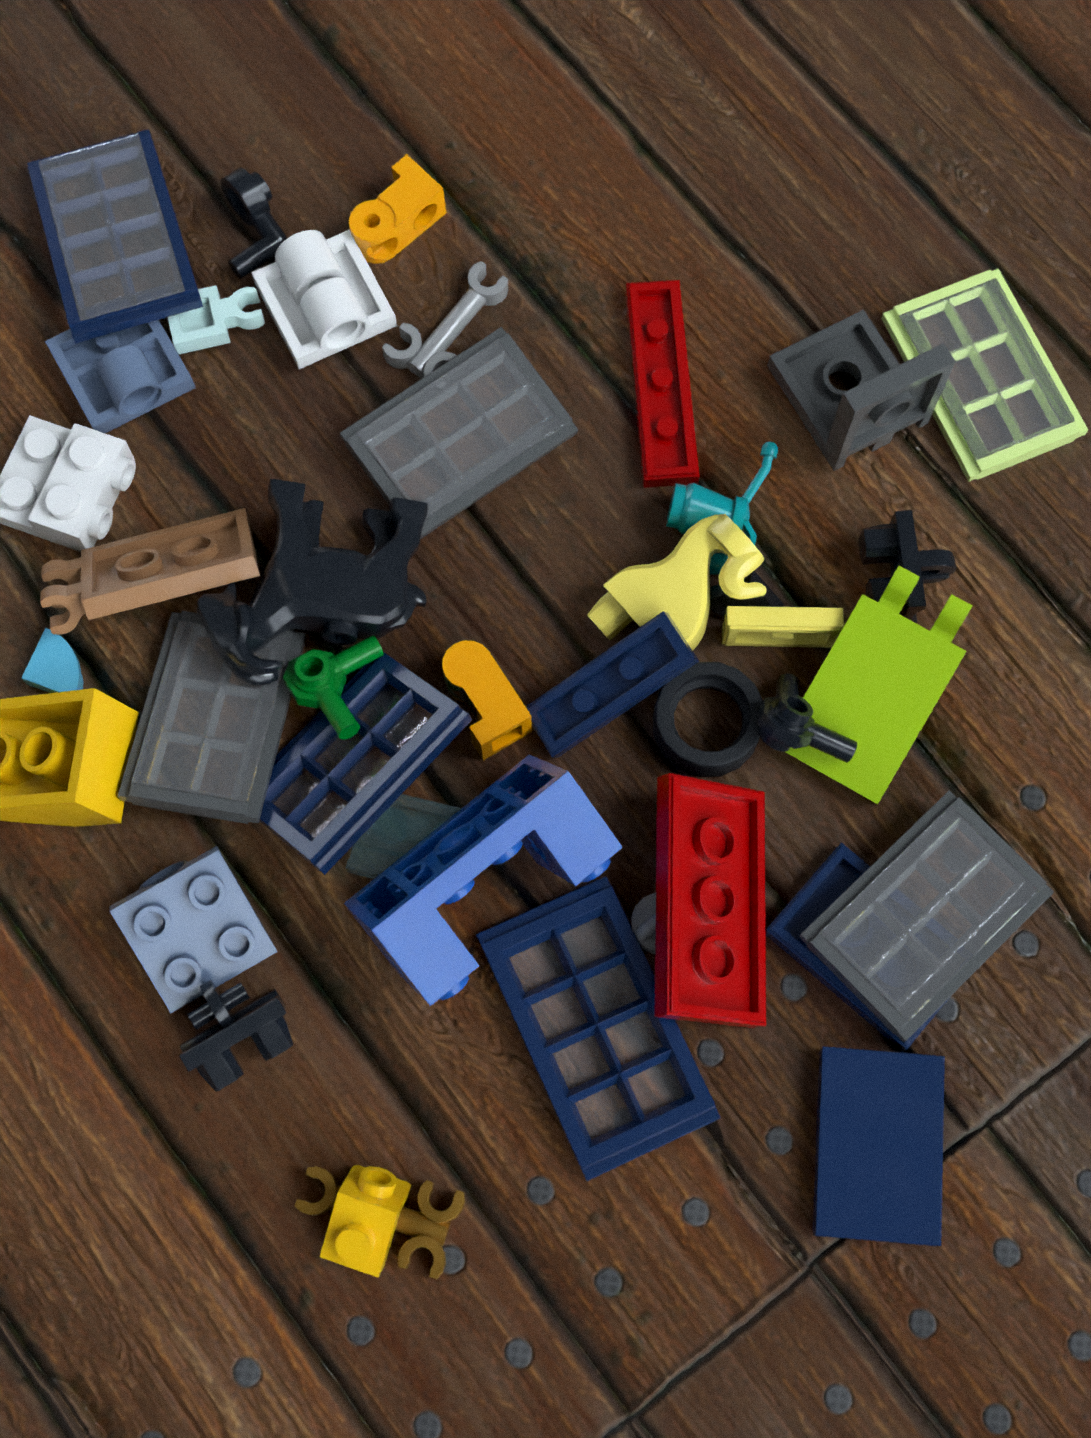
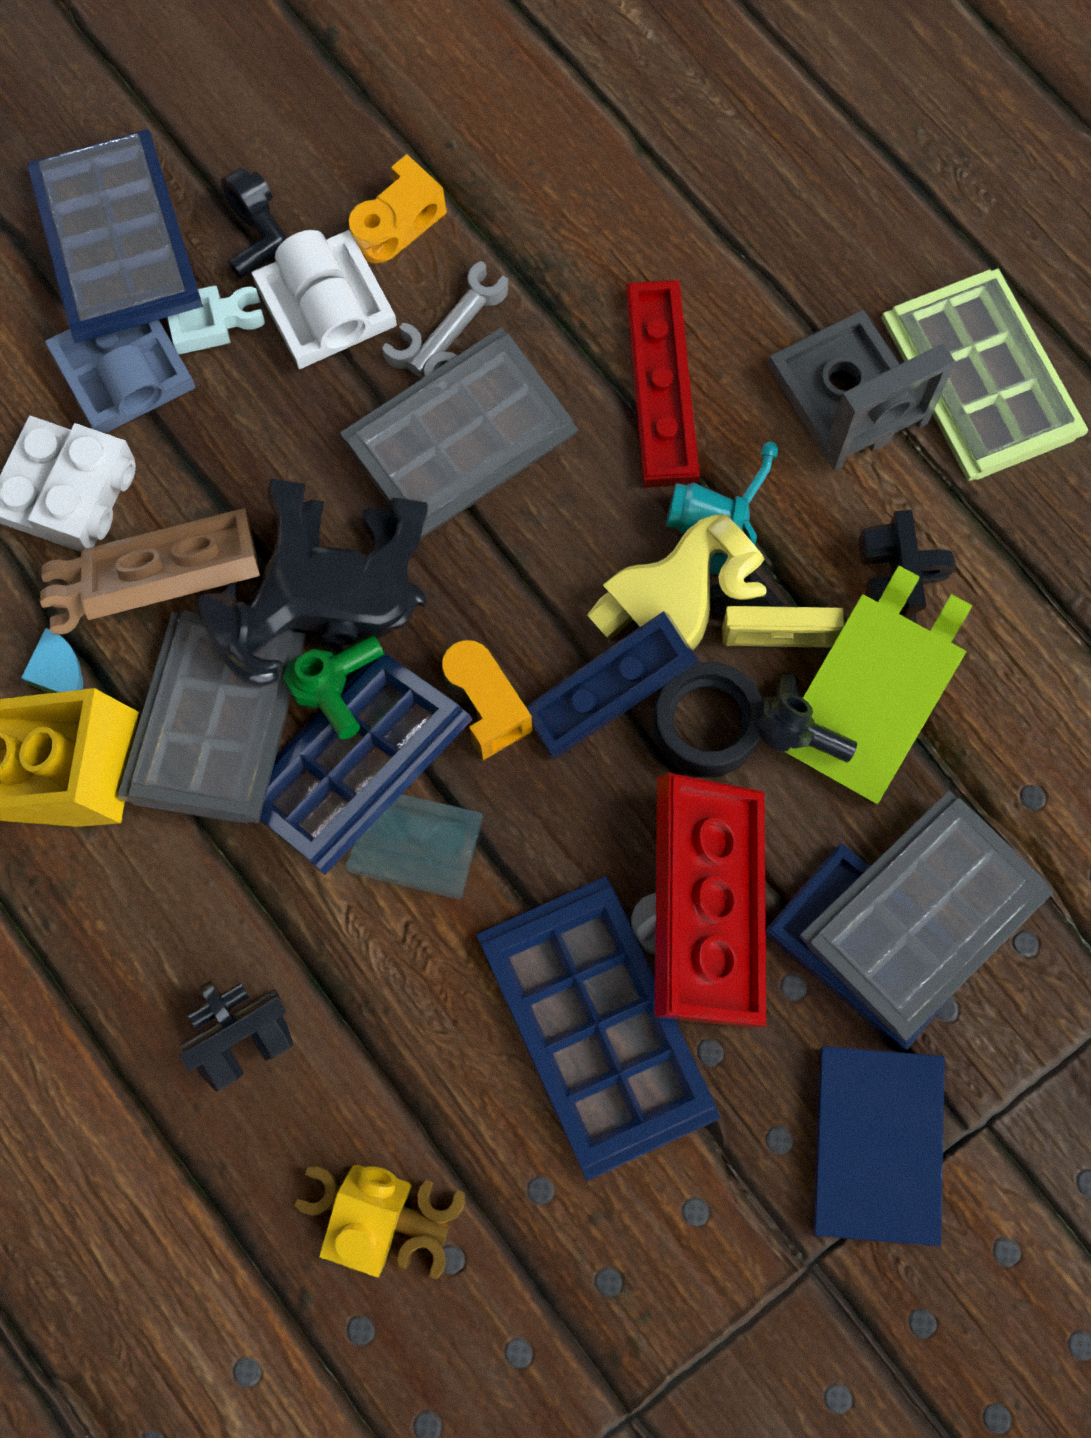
(192, 927): sand blue plate -> none
(526, 806): plate -> none

